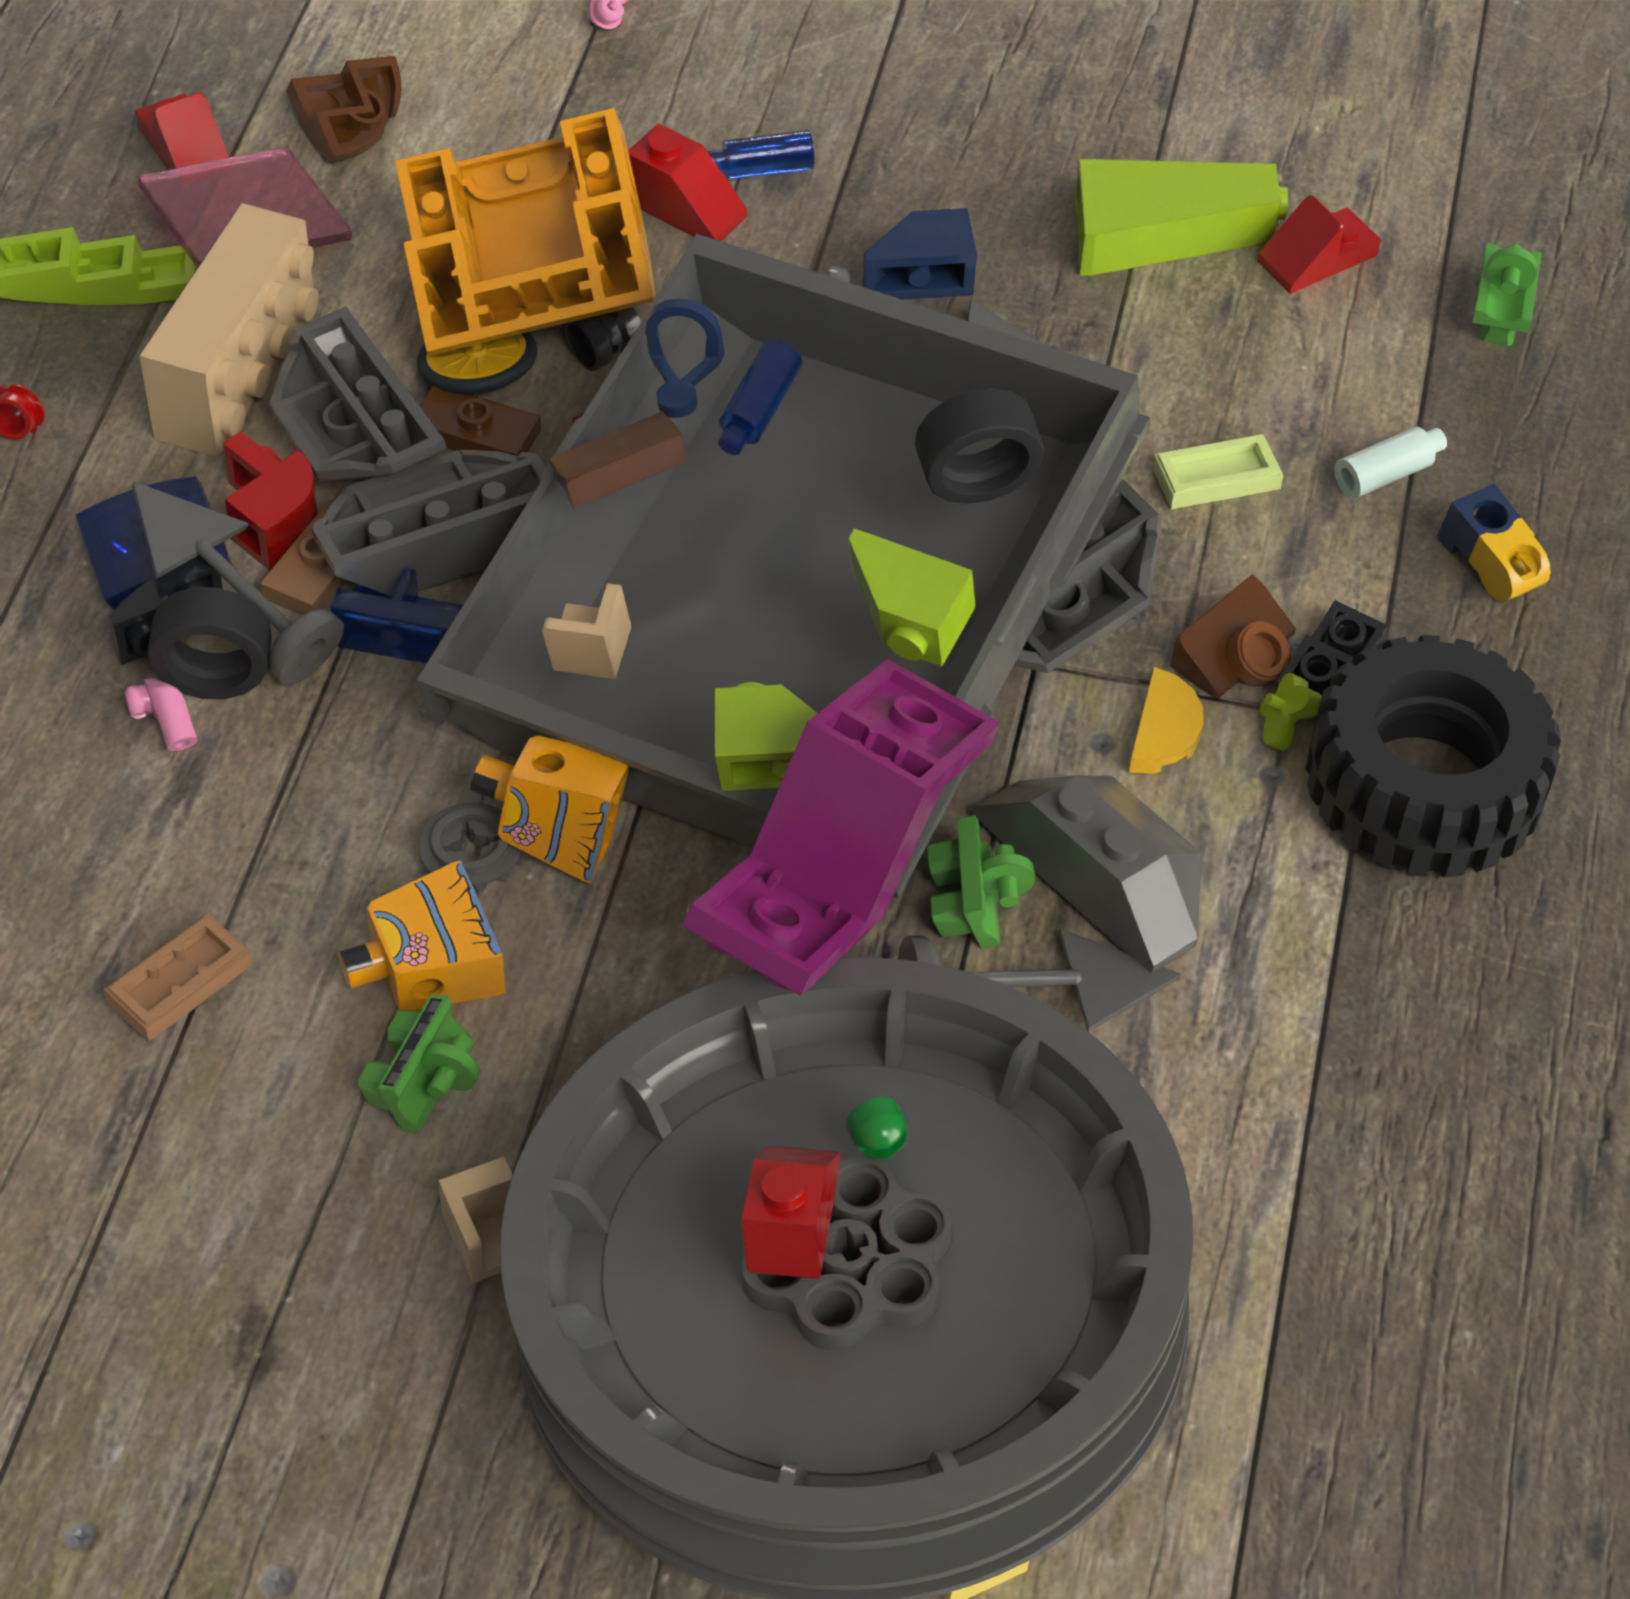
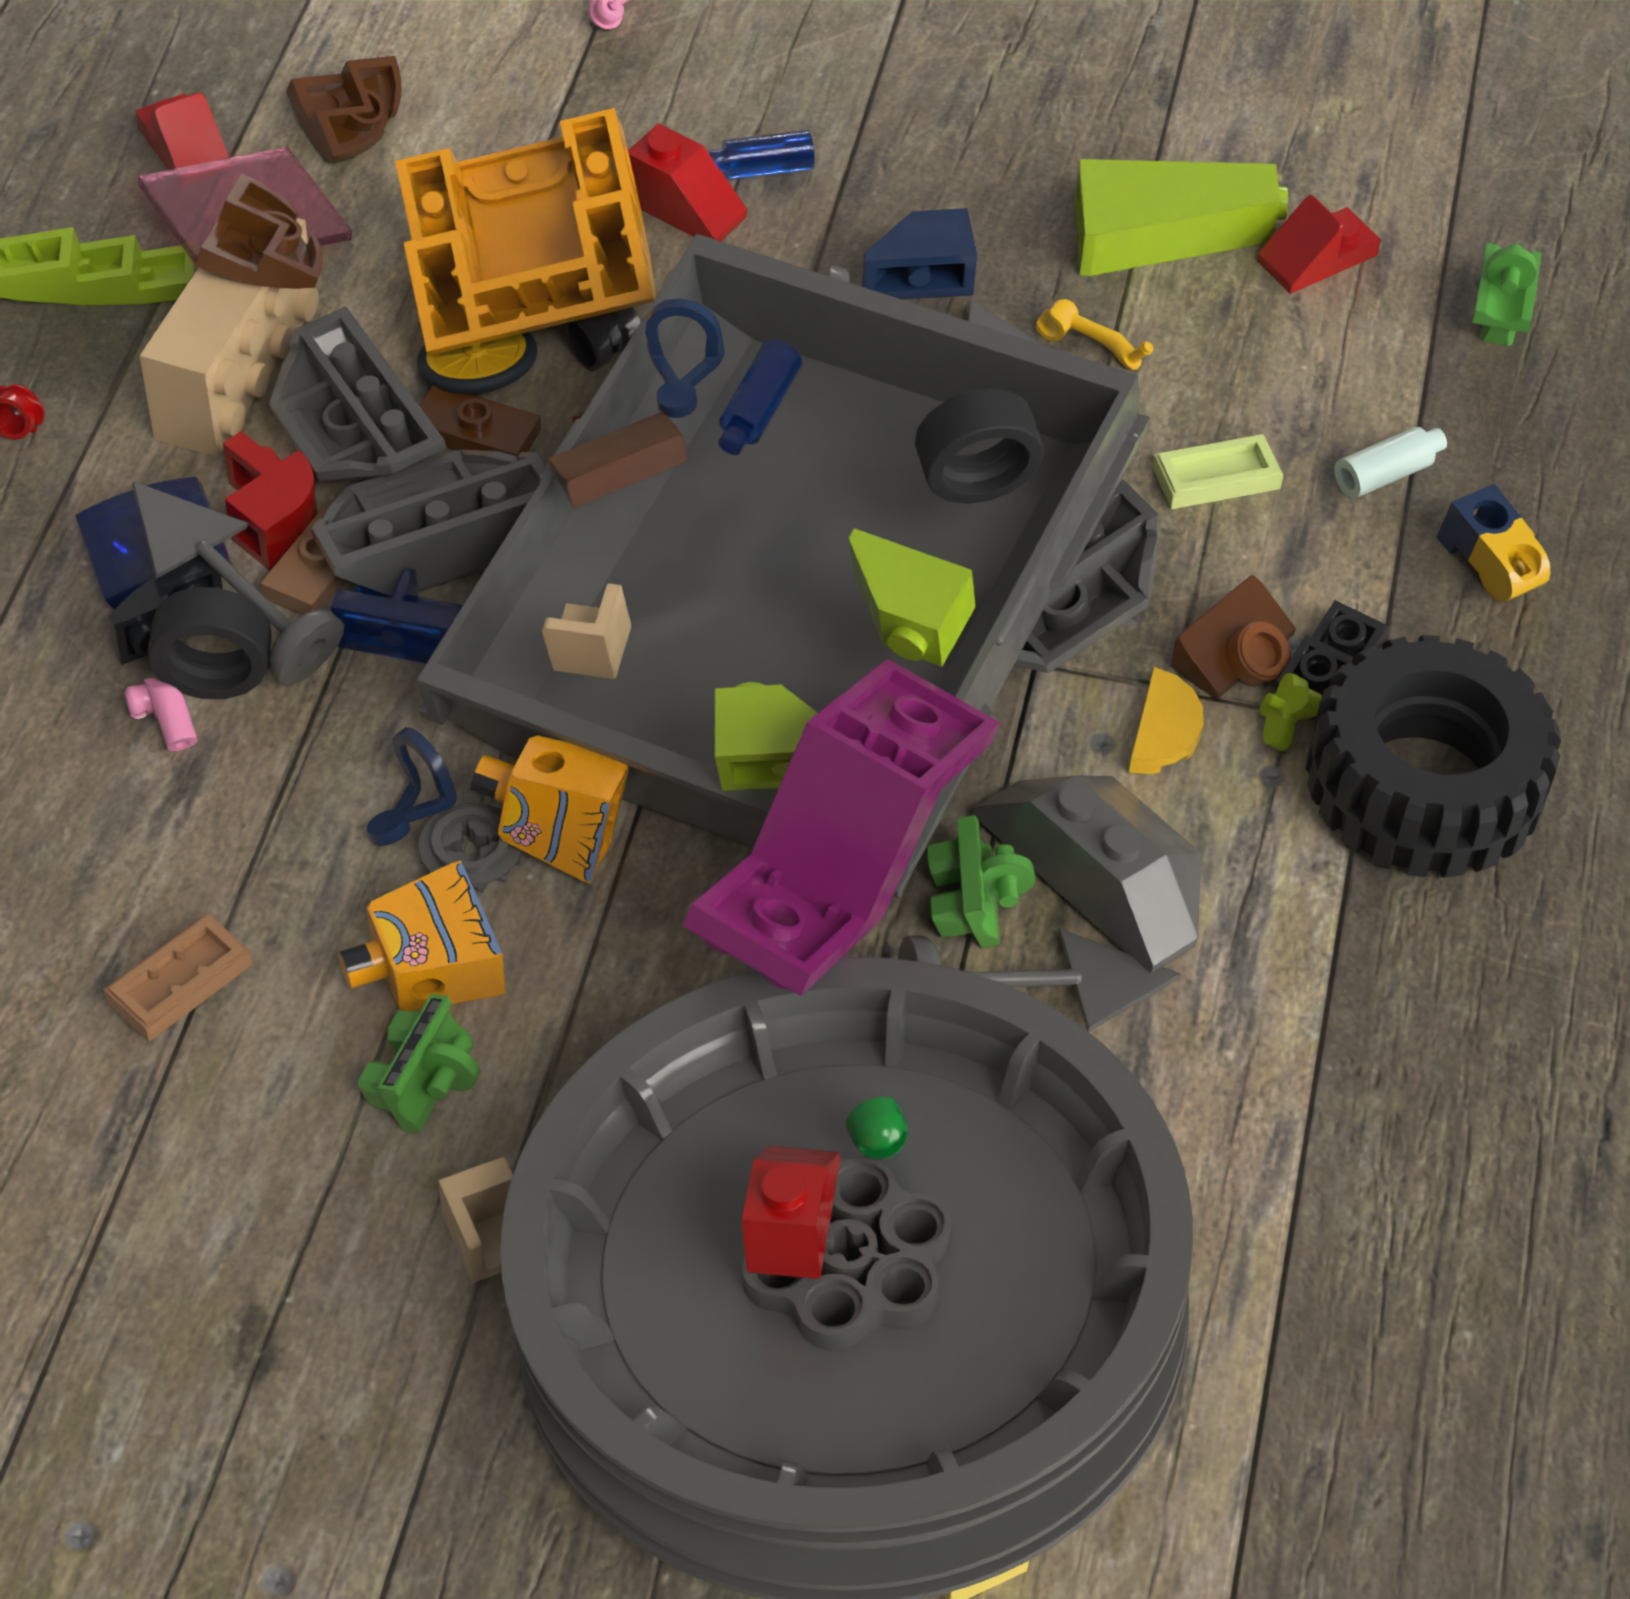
(260, 241): none -> reddish brown brick
(395, 824): none -> dark blue piece
(1064, 316): none -> yellow piece

